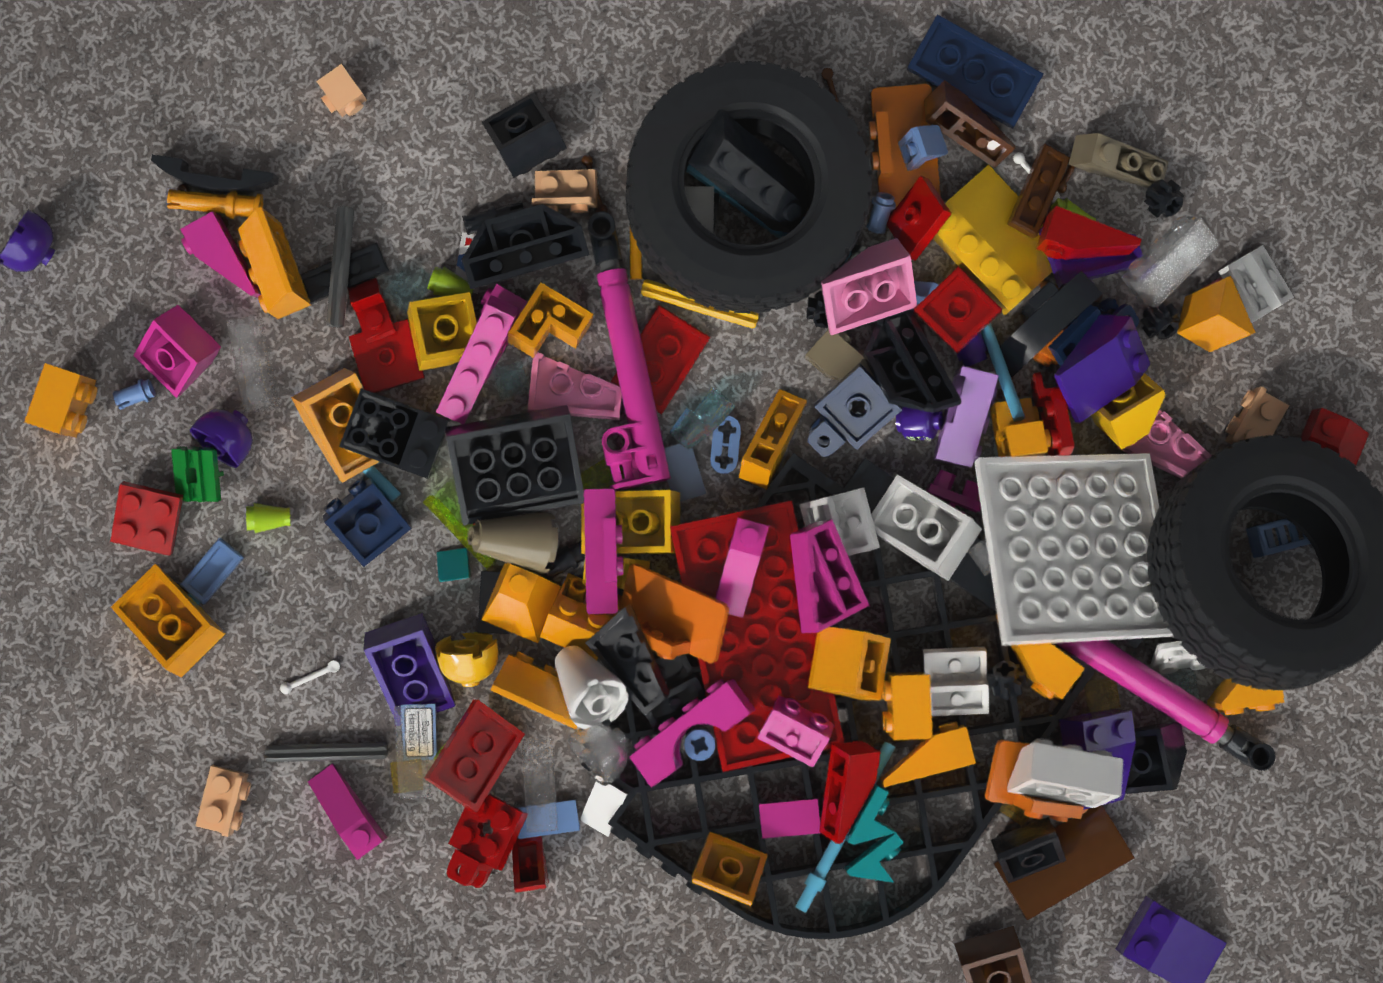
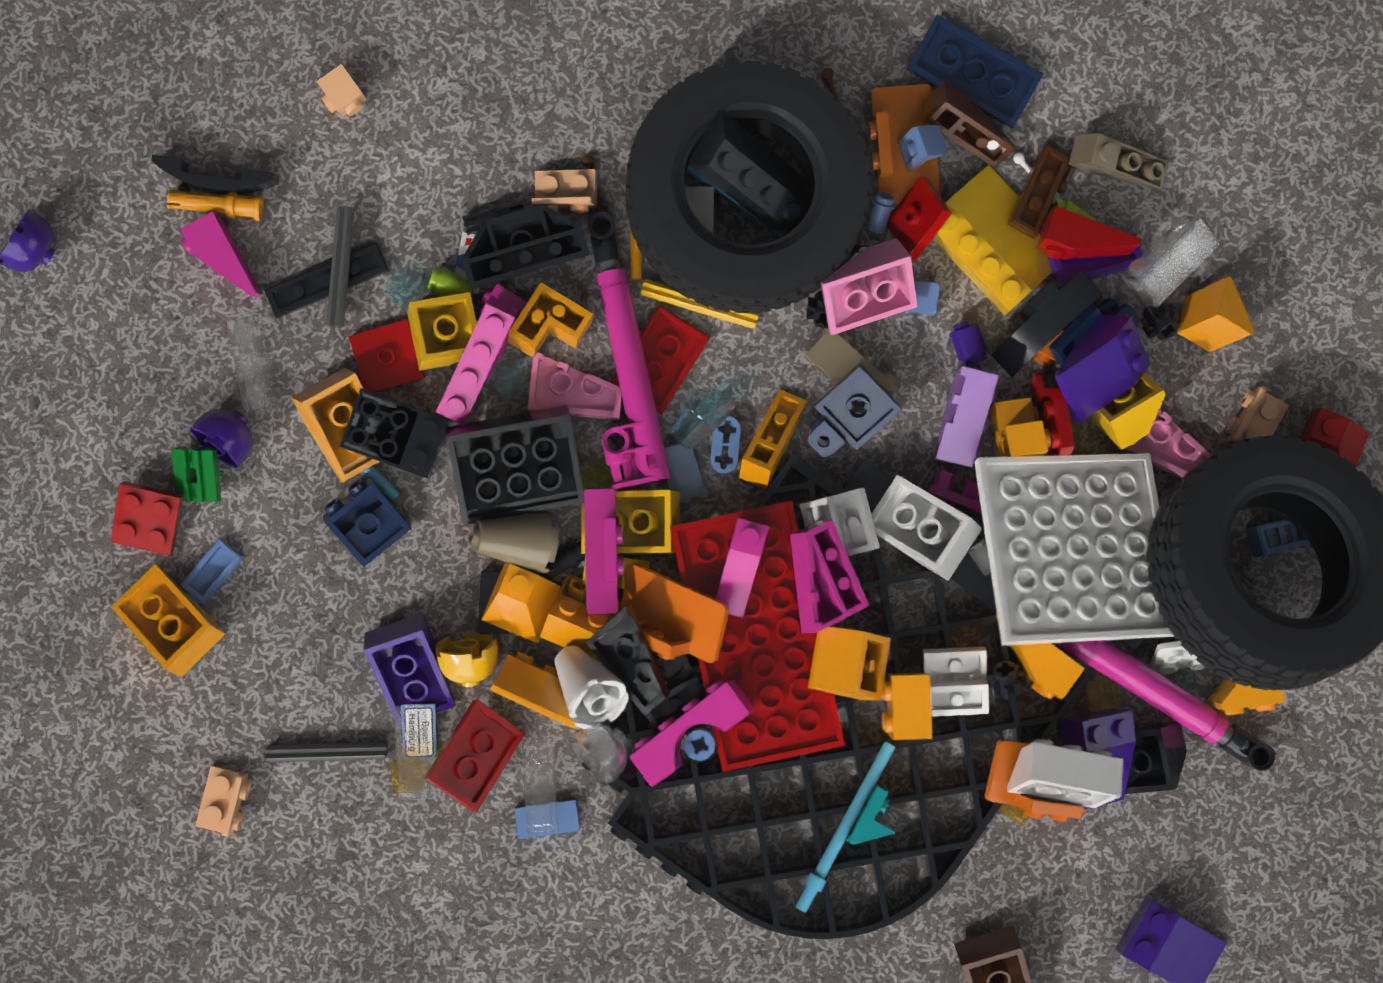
(61, 401): light orange brick -> none
(134, 394): medium blue pin -> none
(176, 350): dark pink slope -> none
(266, 517): lime cone -> none
(272, 265): light orange slope -> none
(286, 687): white hinge -> none
(346, 812): dark pink slope -> none
(371, 310): red slope -> none
(453, 565): teal slope -> none
(456, 528): clear neon green tile -> none
(482, 852): red plate -> none
(524, 135): black slope -> none
(529, 864): red slope -> none
(601, 807): white sticker -> none
(729, 868): light orange slope -> none
(789, 818): dark pink sticker -> none
(796, 731): dark pink bracket -> none
(848, 784): red slope -> none
(868, 863): teal slope -> none
(908, 365): black wedge -> none
(919, 424): dark purple head -> none
(944, 752): light orange slope -> none
(958, 310): red plate -> none
(1004, 375): medium azure bar -> none
(1028, 849): black slope -> none
(1091, 851): reddish brown slope -> none
(1164, 198): black gear -> none
(1258, 283): white slope -> none

